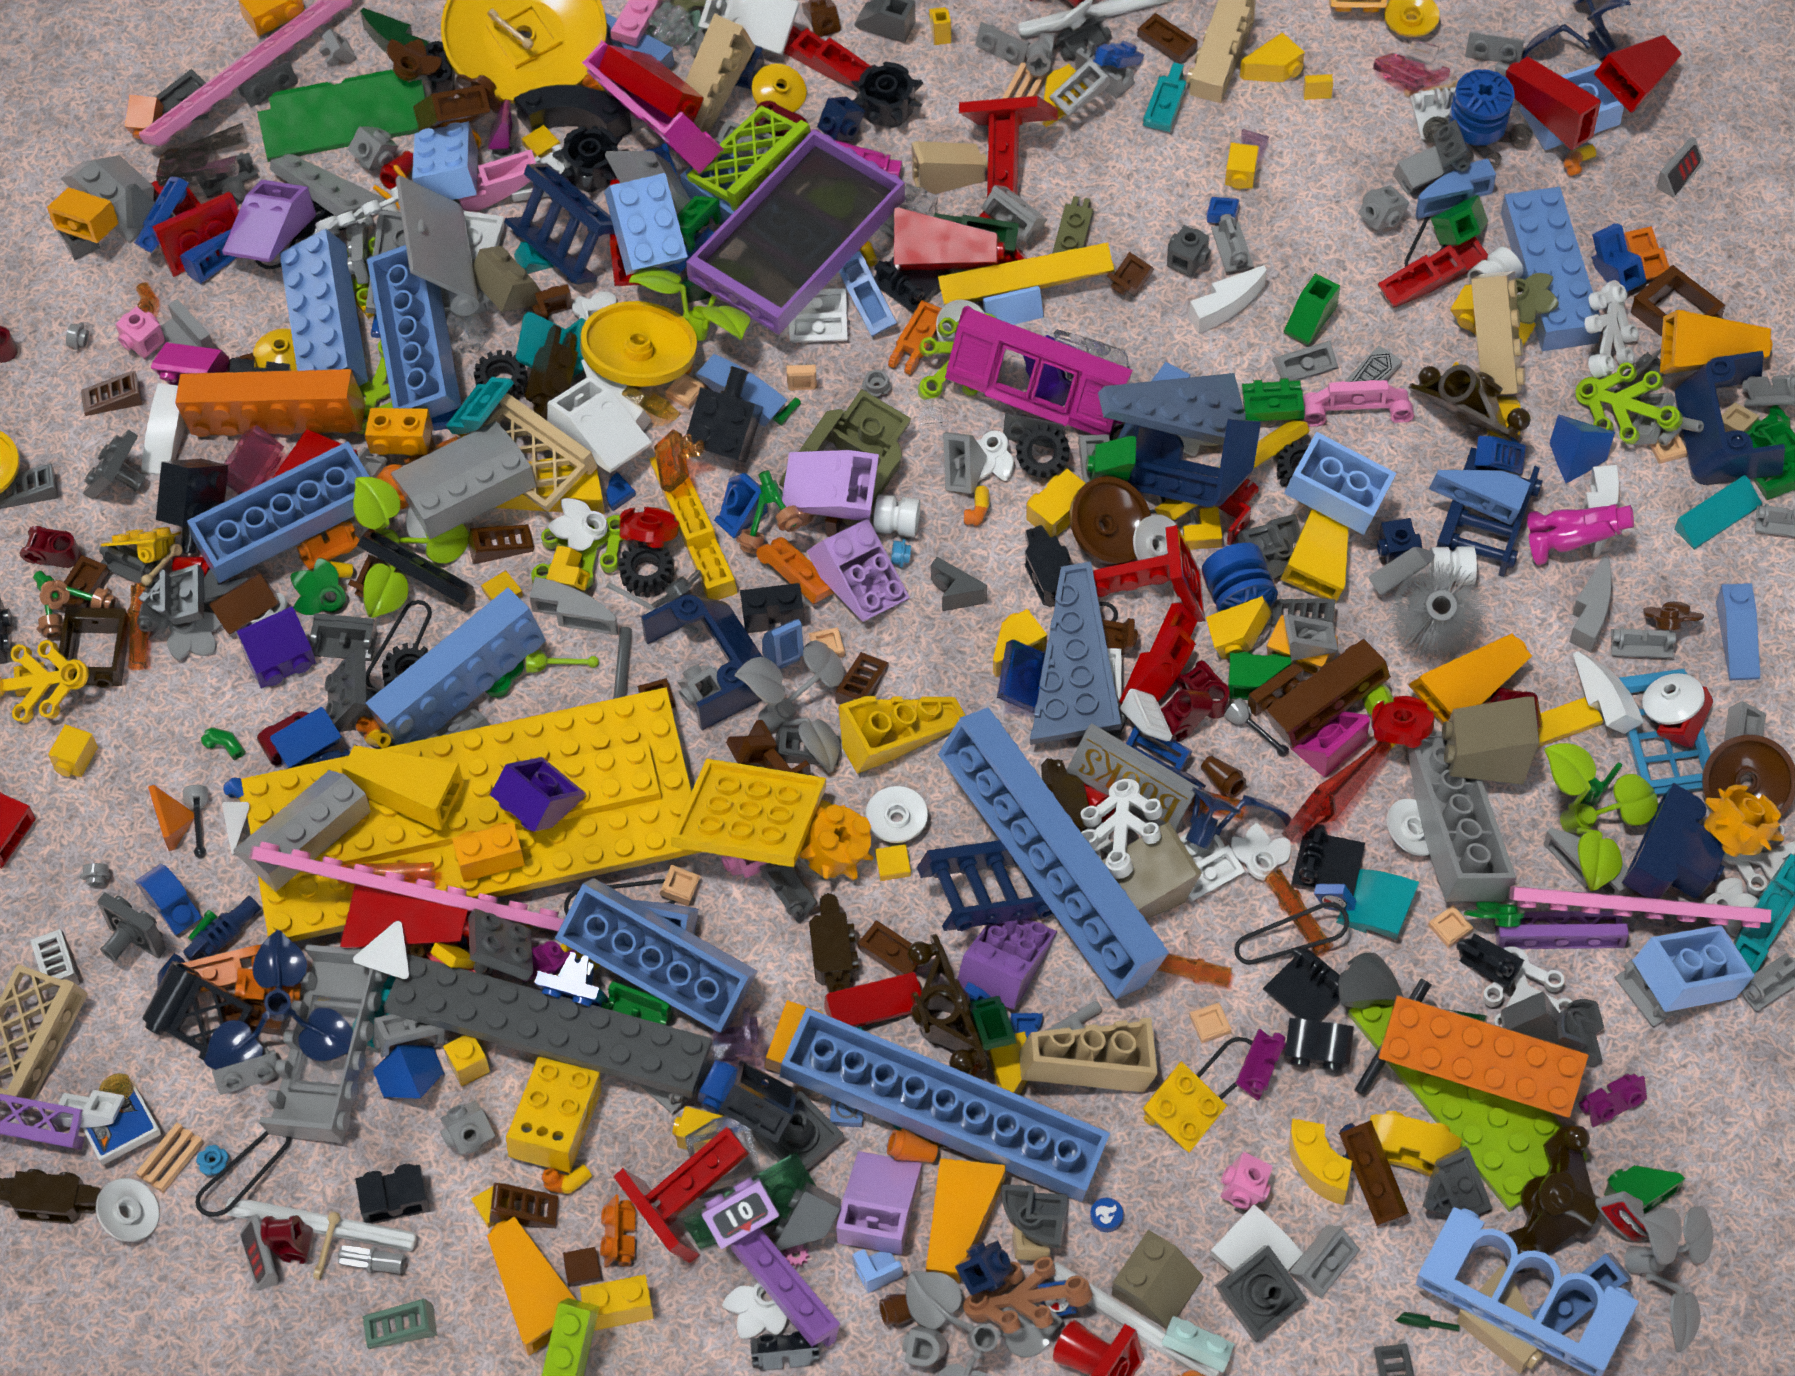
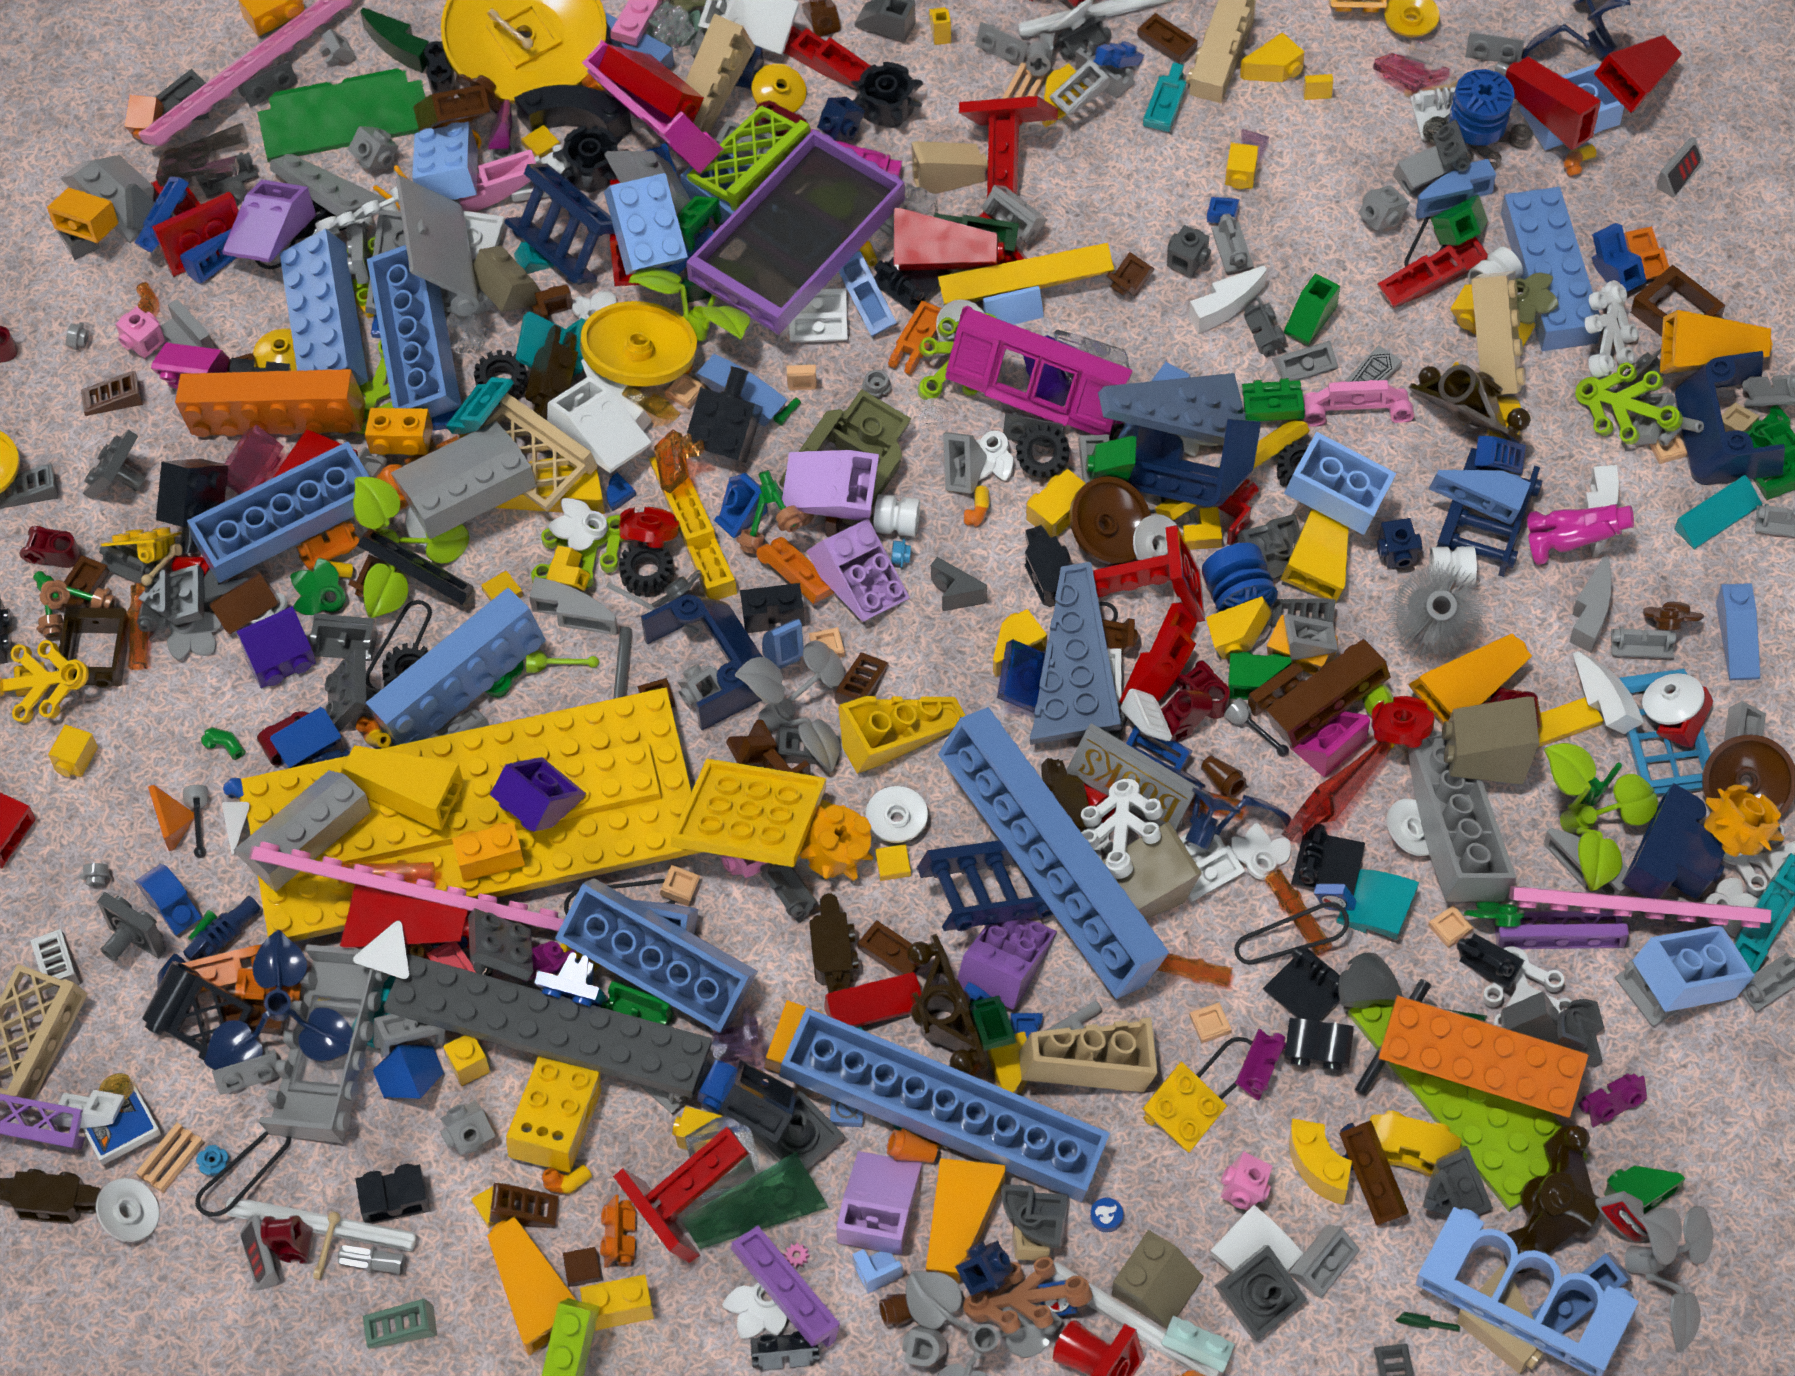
(163, 430): white slope -> none
(389, 175): red cone -> none
(411, 59): reddish brown plate -> none
(452, 955): yellow tile -> none
(491, 552): reddish brown slope -> none
(739, 1212): brick -> none
(809, 1218): dark grey slope -> none
(1074, 226): olive hinge -> none
(1262, 318): none -> dark grey hinge
(1396, 570): light grey slope -> none
(1579, 446): blue slope -> none

